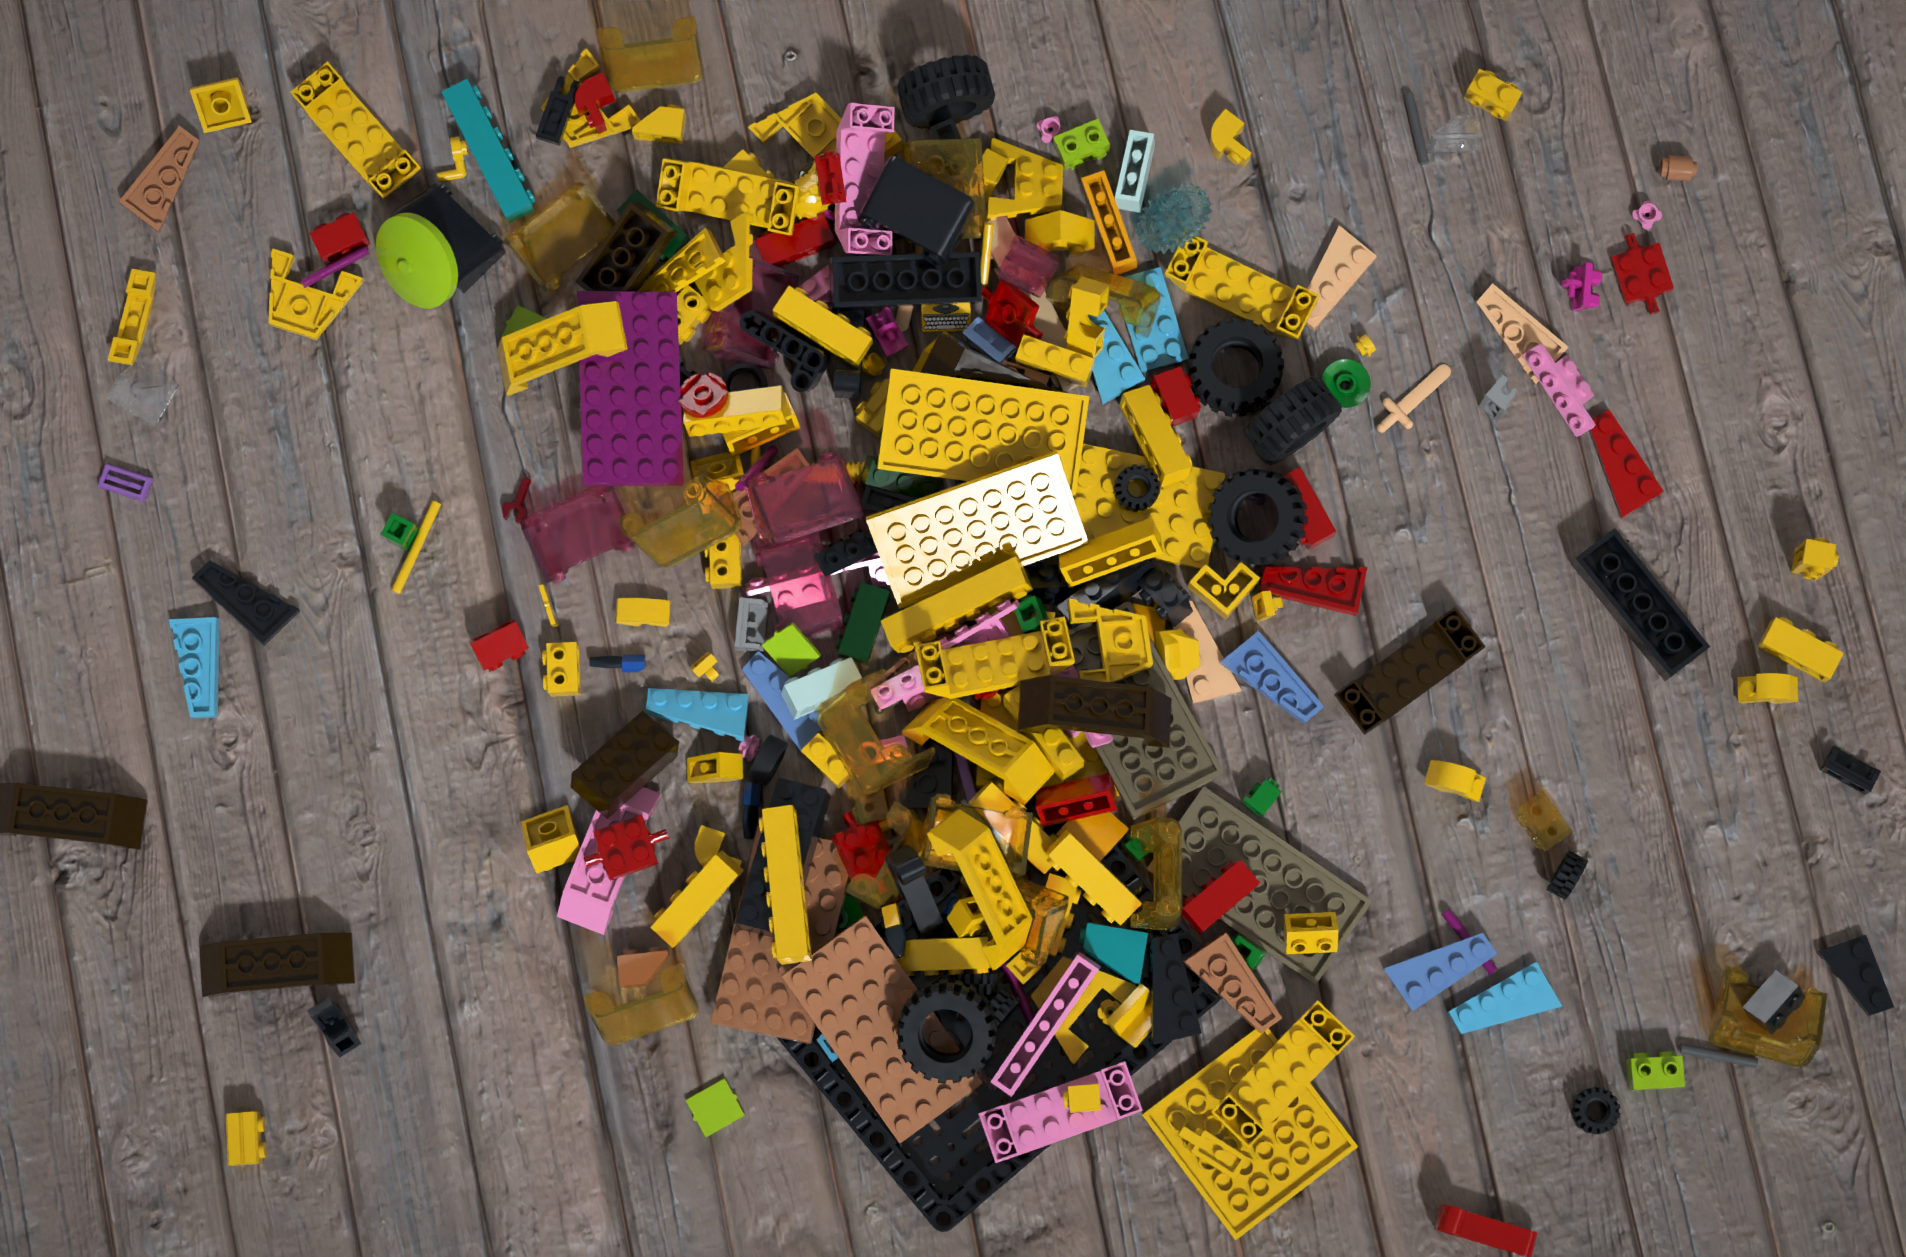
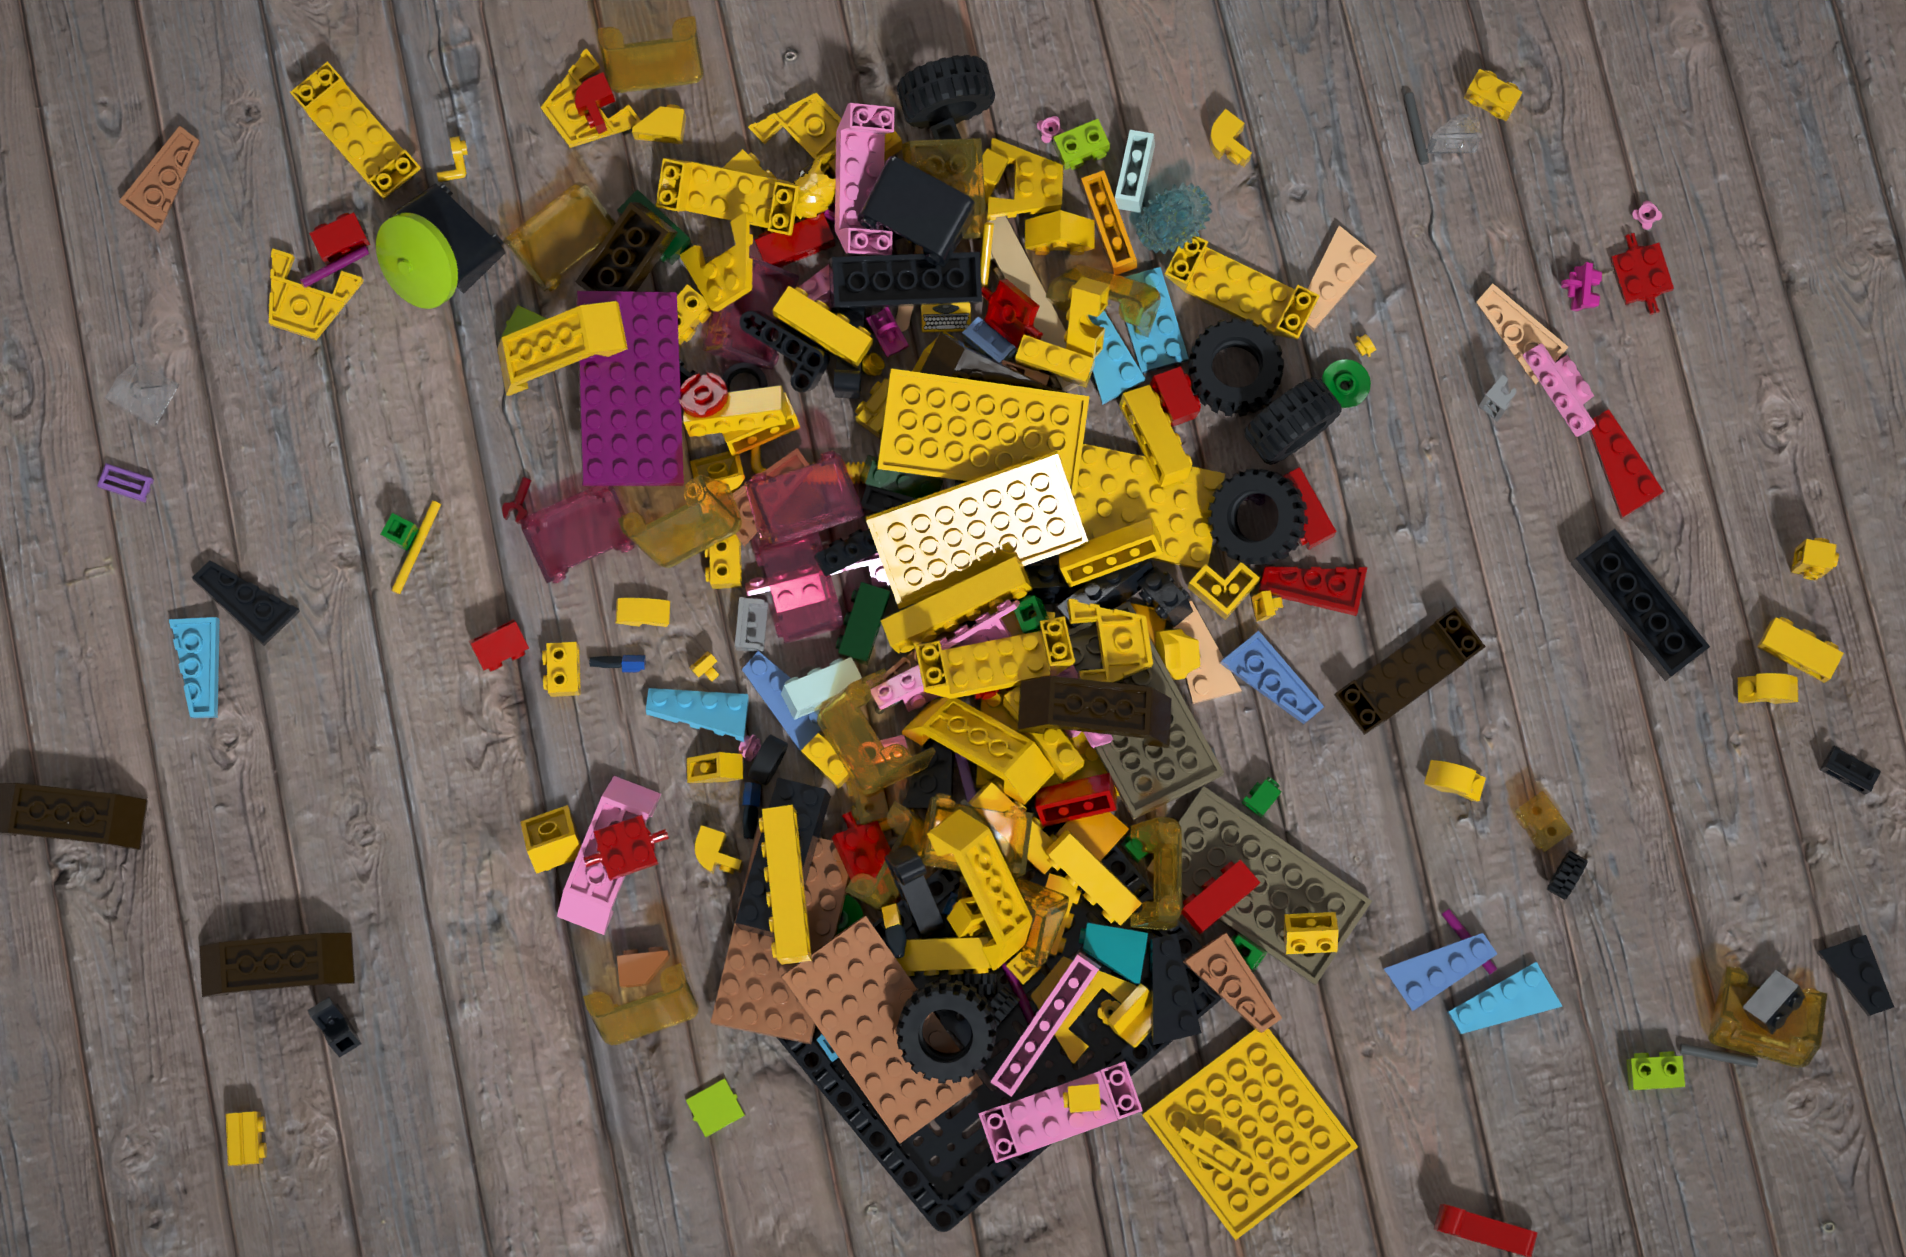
(134, 318): yellow slope -> none
(221, 104): yellow slope -> none
(488, 151): teal brick -> none
(548, 605): yellow piece -> none
(557, 113): black hinge -> none
(624, 764): dark brown brick -> none
(687, 265): yellow wing -> none
(697, 898): yellow brick -> none
(757, 467): magenta bar -> none
(791, 649): lime piece -> none
(830, 178): red hinge -> none
(1028, 266): clear pink bracket -> none
(1147, 477): black tyre -> none
(1282, 1074): yellow slope -> none
(1411, 400): light nougat sword -> none
(1610, 1104): black tyre -> none
(1678, 168): nougat brick -> none

